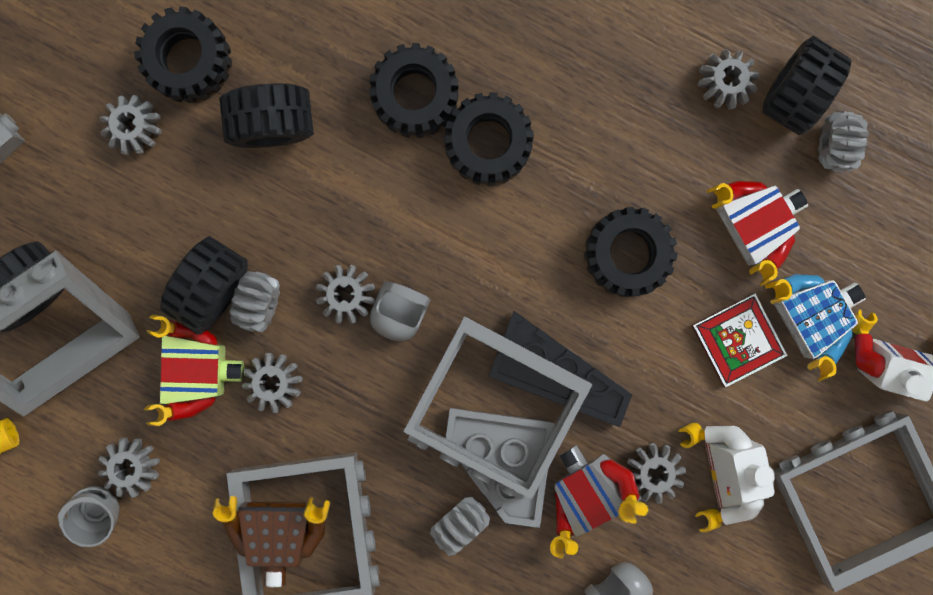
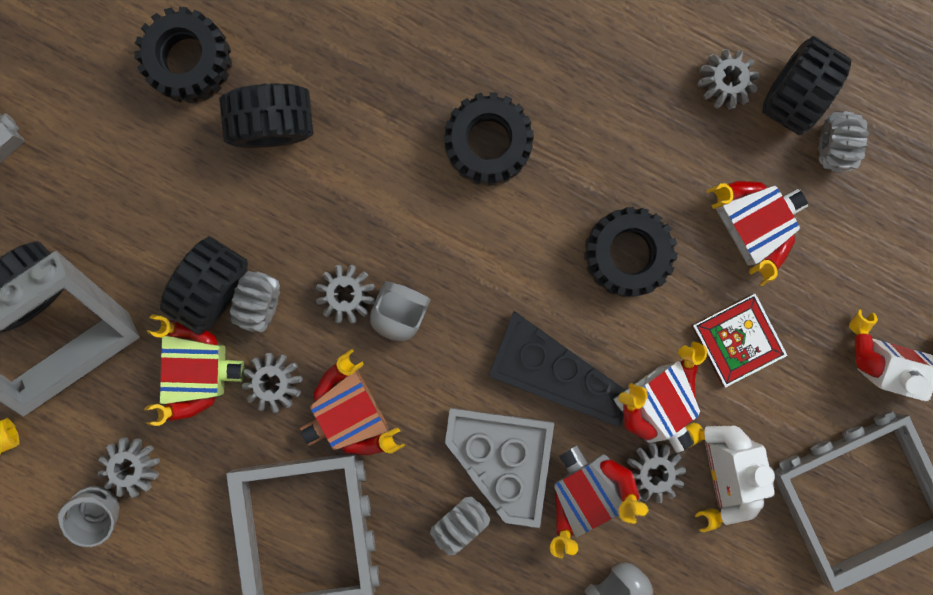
(119, 132): light grey gear -> none
(273, 533): reddish brown torso -> none
(348, 413): none -> torso
(407, 62): black tyre -> none
(482, 468): light grey window -> none
(665, 400): none -> torso
(817, 317): torso -> none

